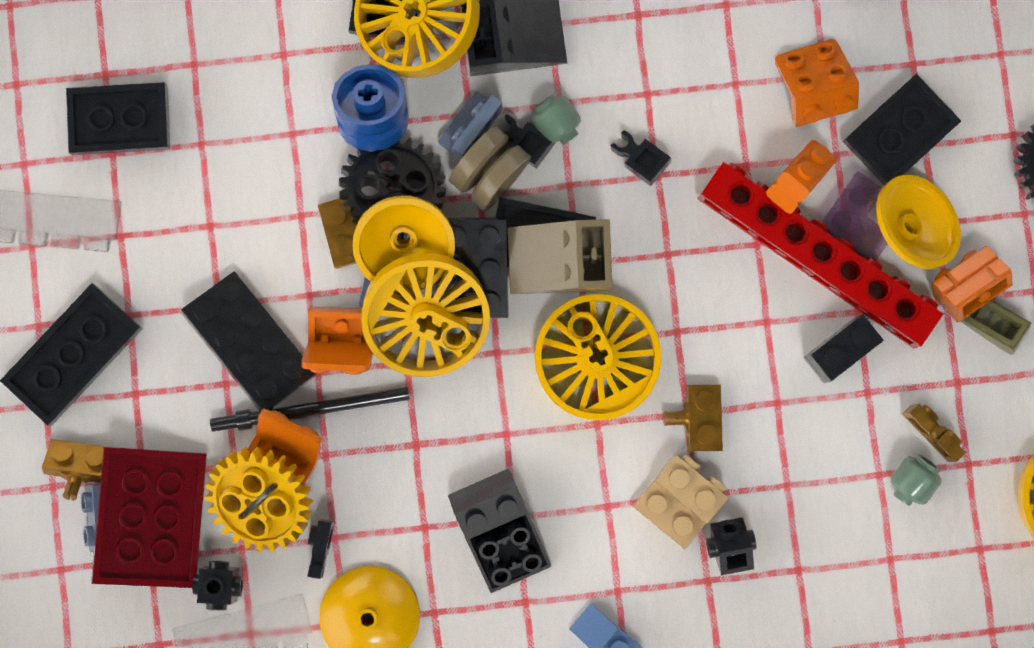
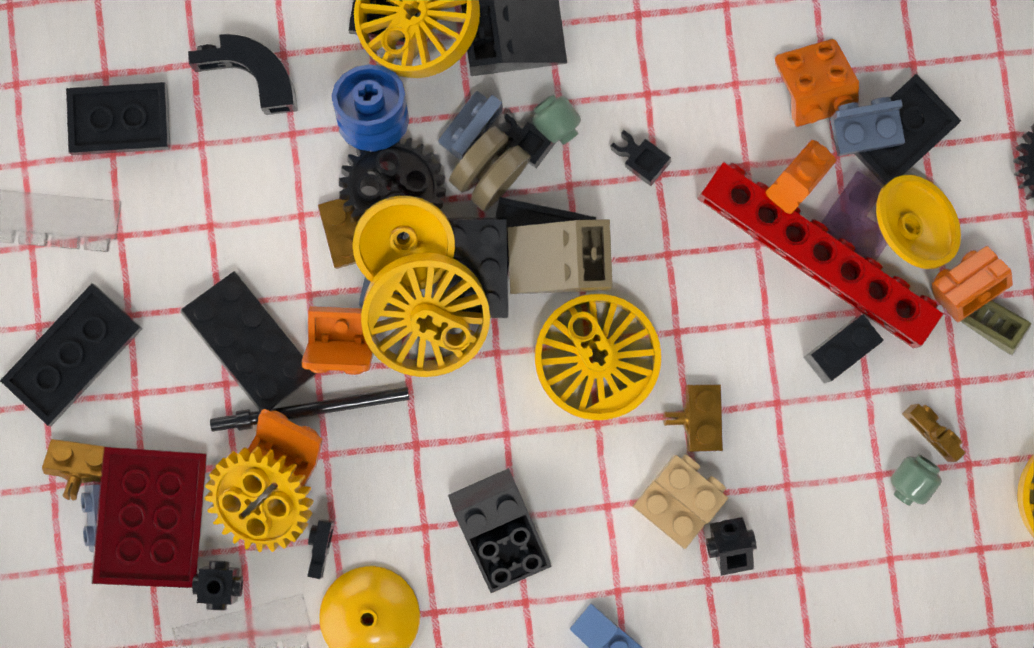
(240, 52): none -> black arch
(867, 127): none -> sand blue bracket

